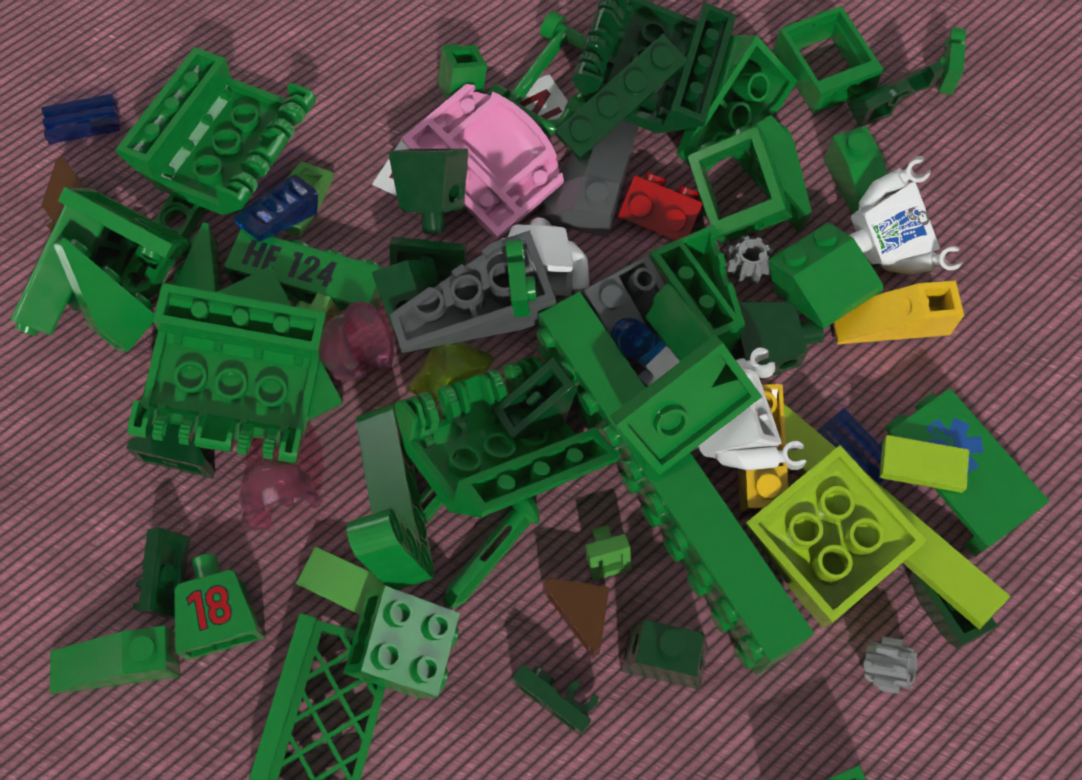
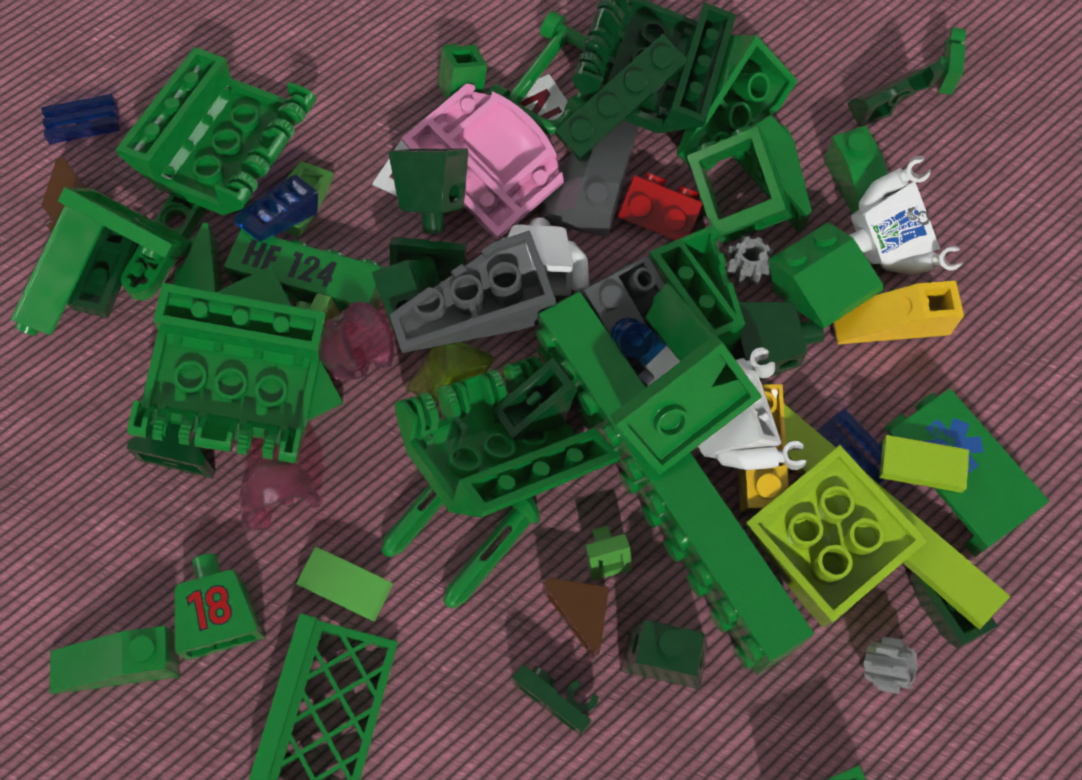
(106, 305): green slope -> none
(162, 570): dark green plate -> none
(394, 536): green beam -> none
(402, 643): green brick -> none
(521, 287): green plate -> none
(840, 87): green window -> none

